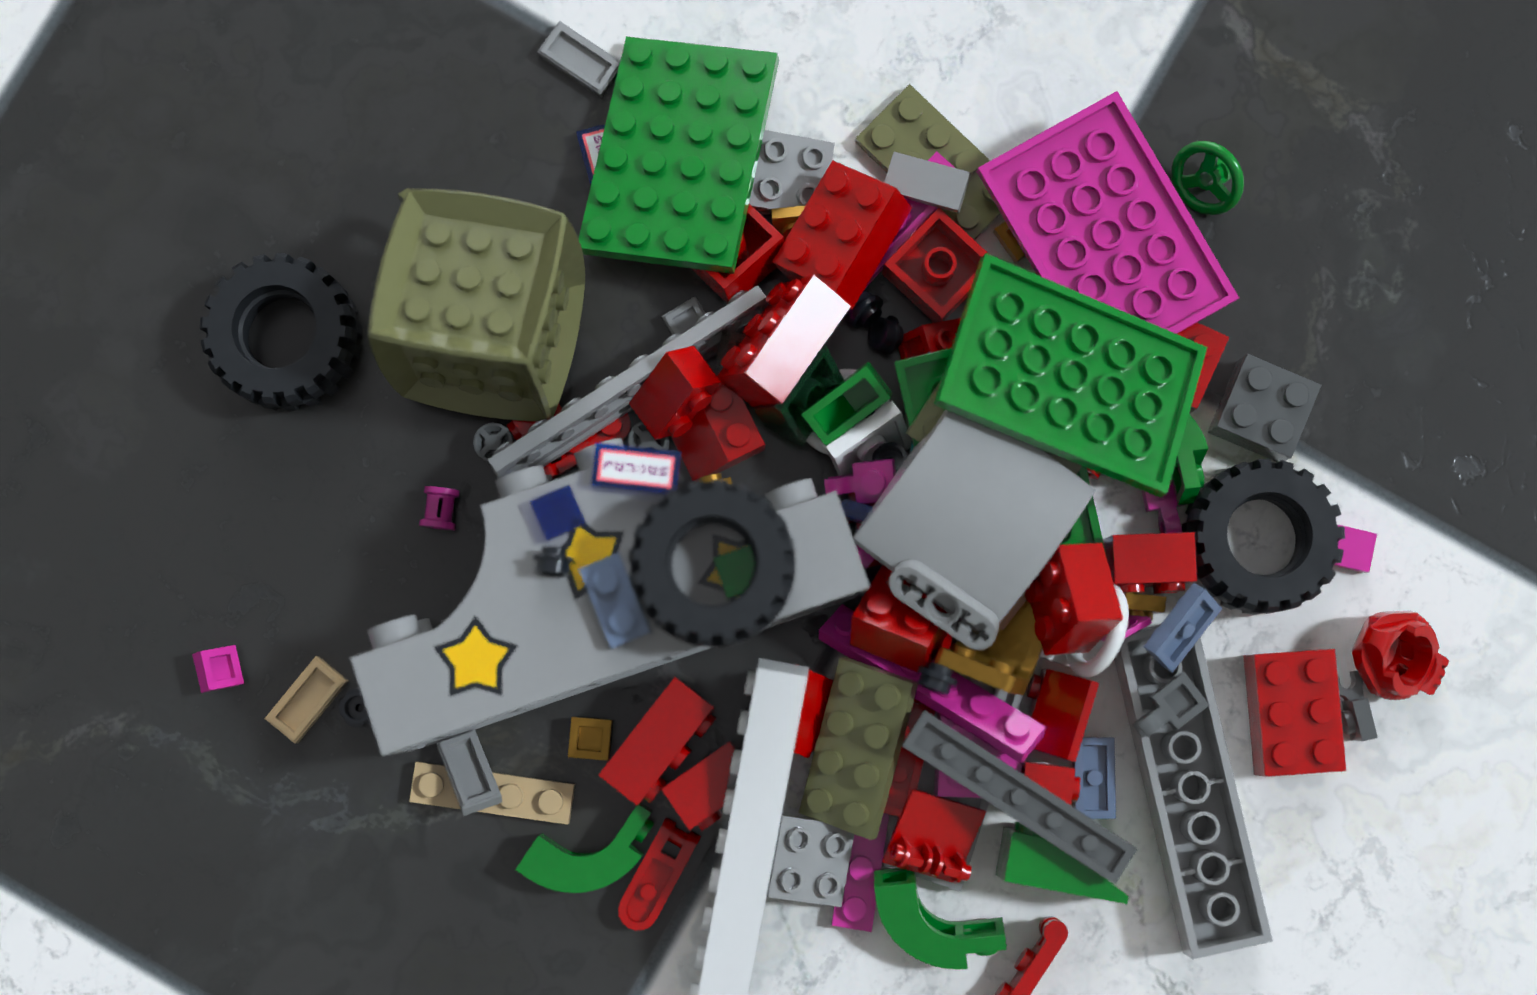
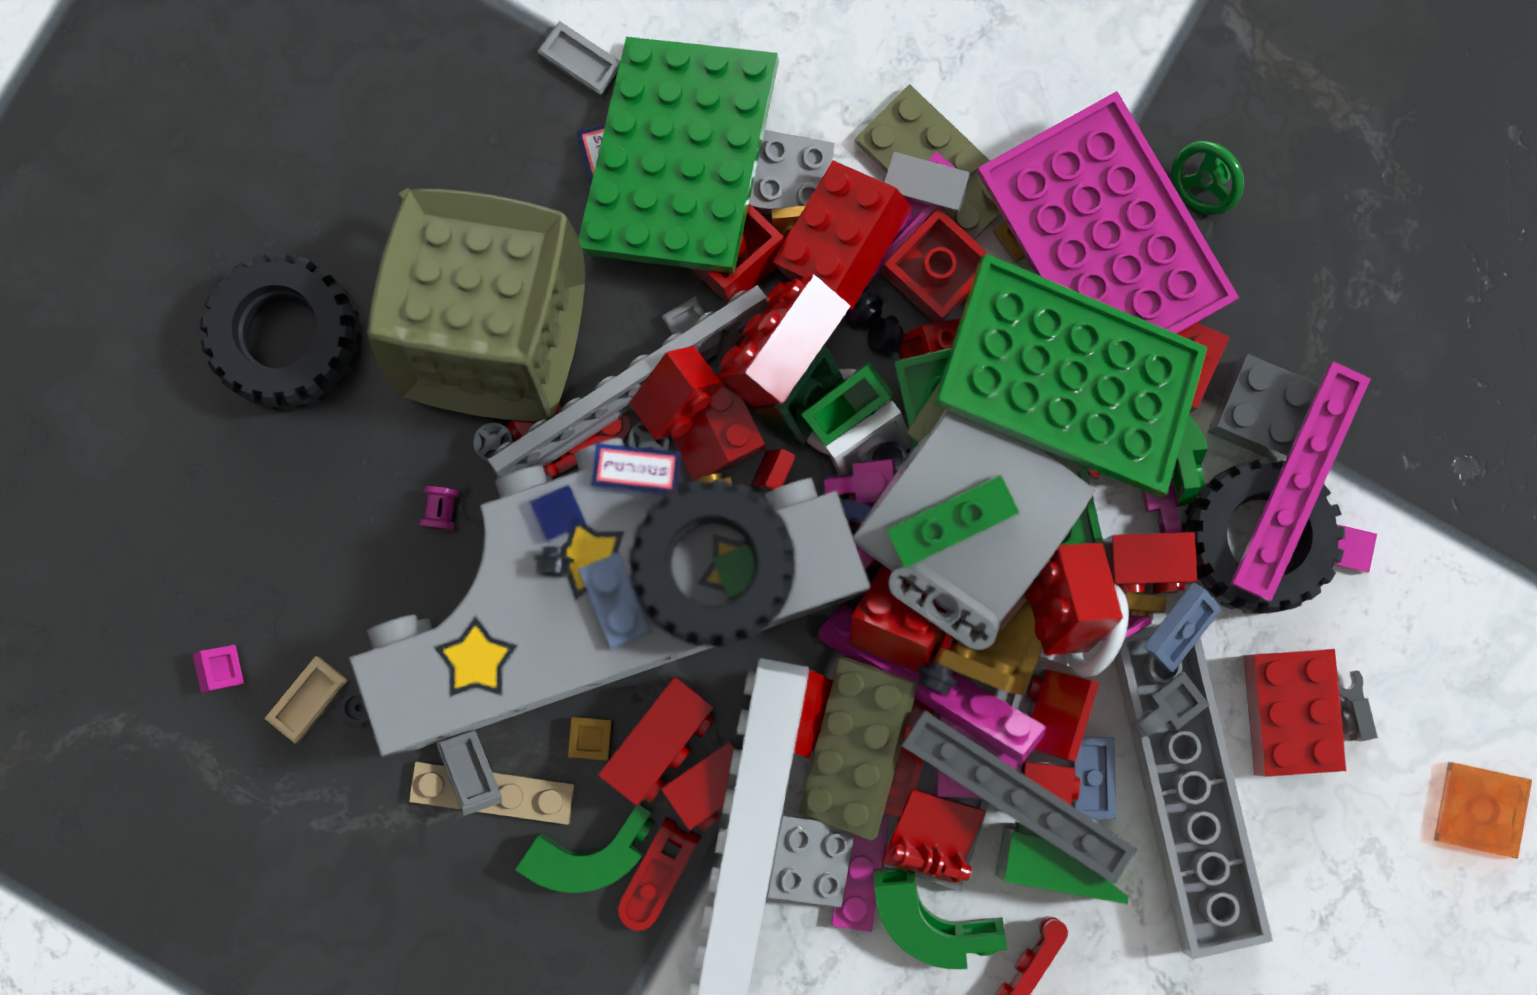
(772, 470): none -> red tile
(952, 521): none -> green plate
(1300, 481): none -> dark pink plate
(1398, 655): red helmet -> none
(1483, 810): none -> clear orange plate

